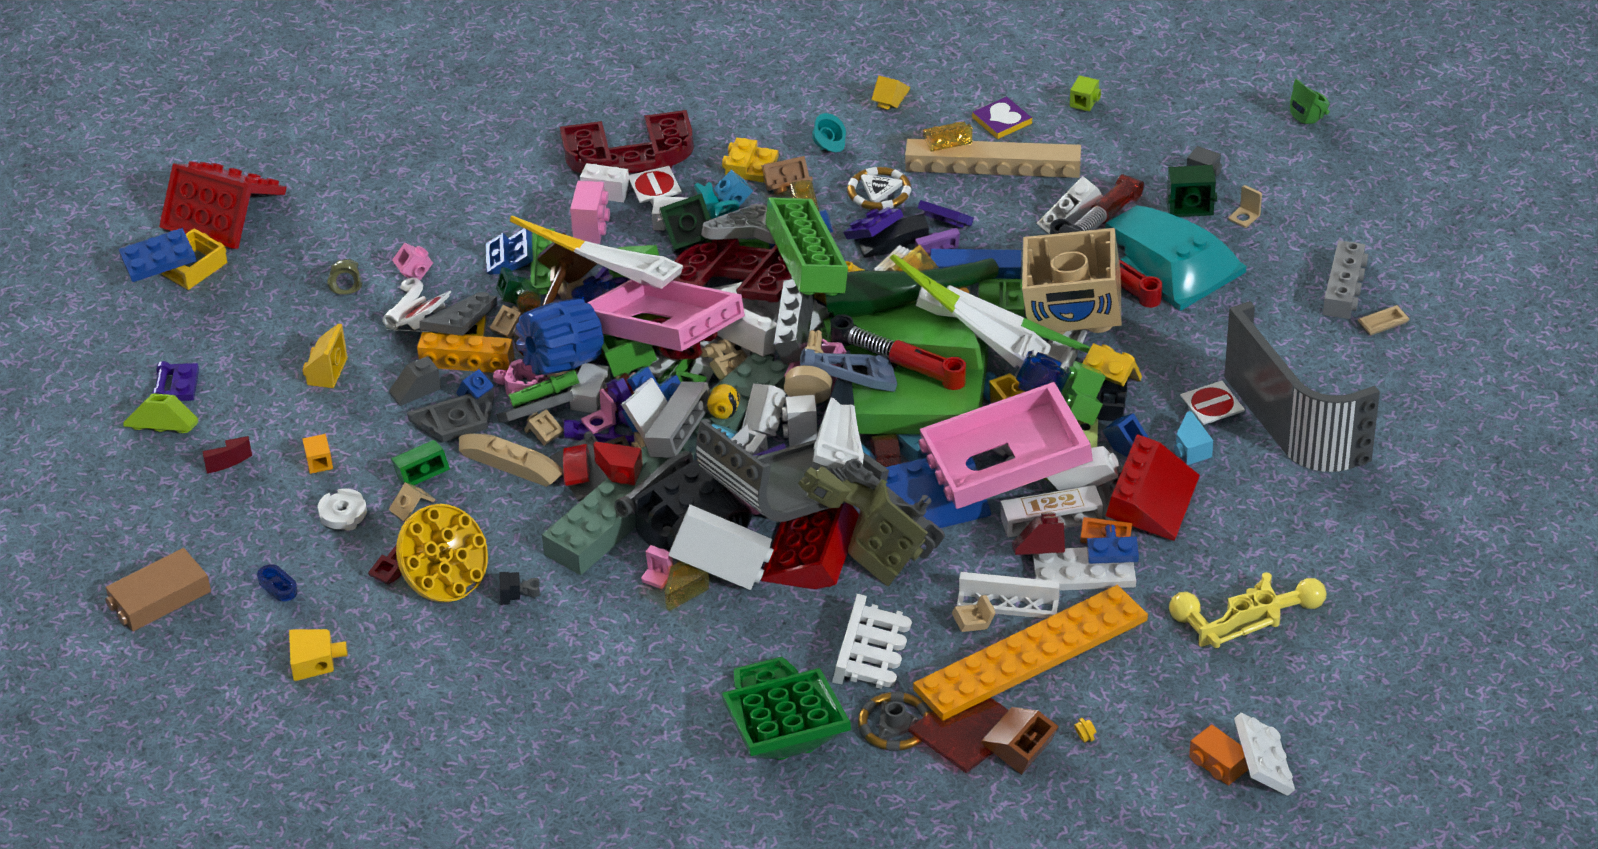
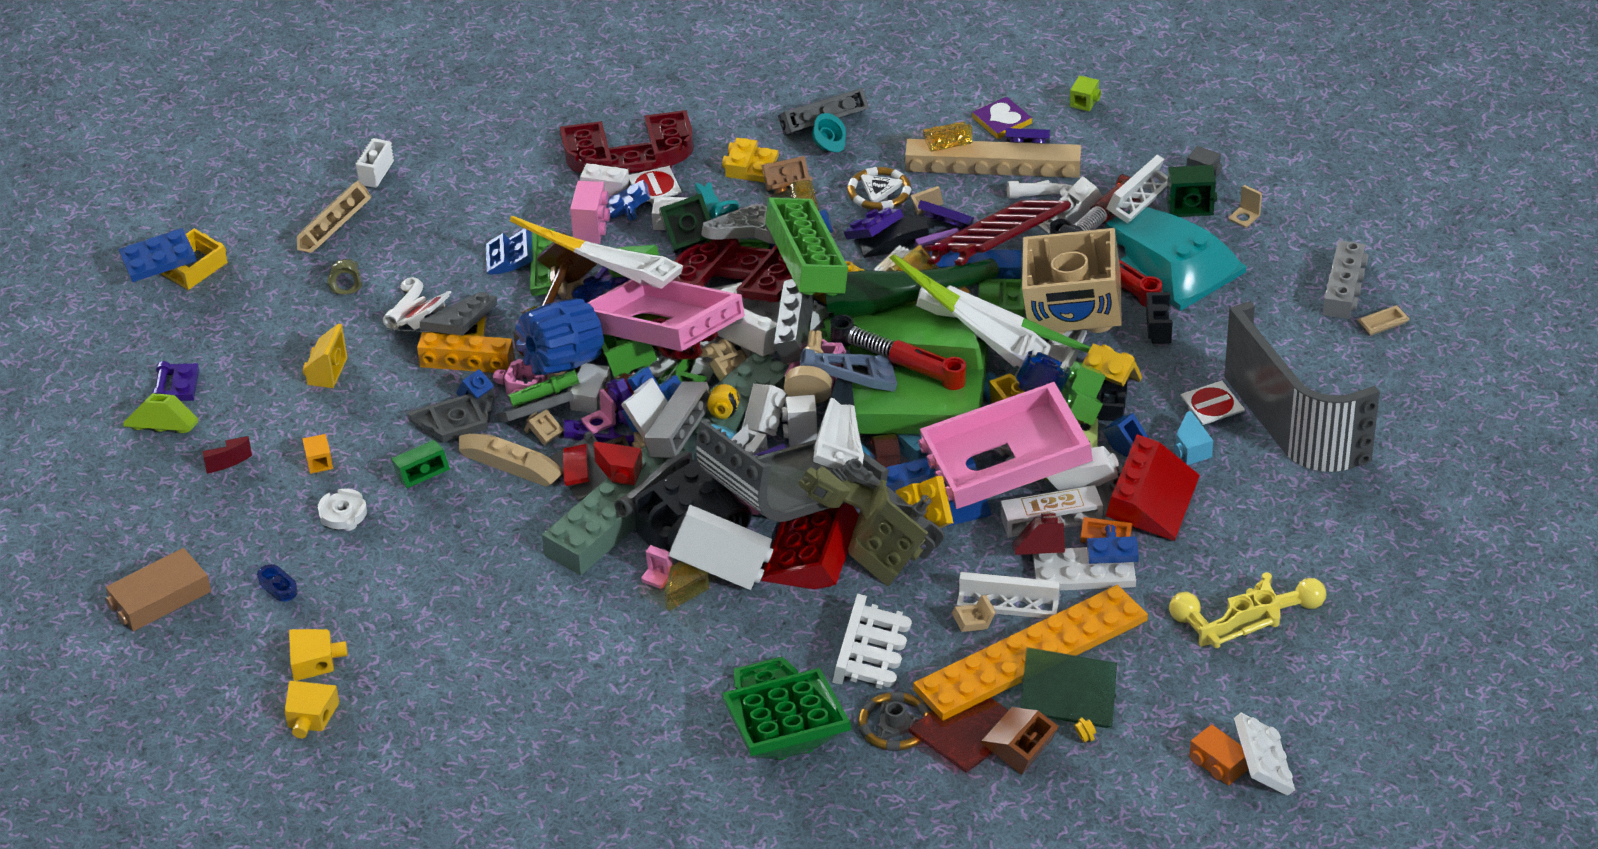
(212, 200): red bracket -> none
(309, 706): none -> yellow torso
(332, 217): none -> tan brick
(374, 162): none -> white brick
(386, 568): dark red slope -> none
(407, 500): tan bracket -> none
(412, 261): bright pink brick -> none
(416, 381): dark grey slope -> none
(441, 552): yellow bracket -> none
(506, 321): tan bracket -> none
(511, 587): black piece -> none
(517, 291): dark green plate -> none
(628, 200): none -> blue plate
(733, 188): dark azure brick -> none
(840, 106): none -> dark grey piece
(889, 92): yellow slope -> none
(930, 195): none -> tan bracket
(939, 509): none -> yellow plate
(996, 229): none -> dark red bar
(1017, 189): none -> white plant
(1028, 135): none -> dark purple plate
(1069, 687): none -> clear green piece
(1134, 189): none -> white fence
(1157, 315): none -> black window
(1306, 104): bright green helmet -> none

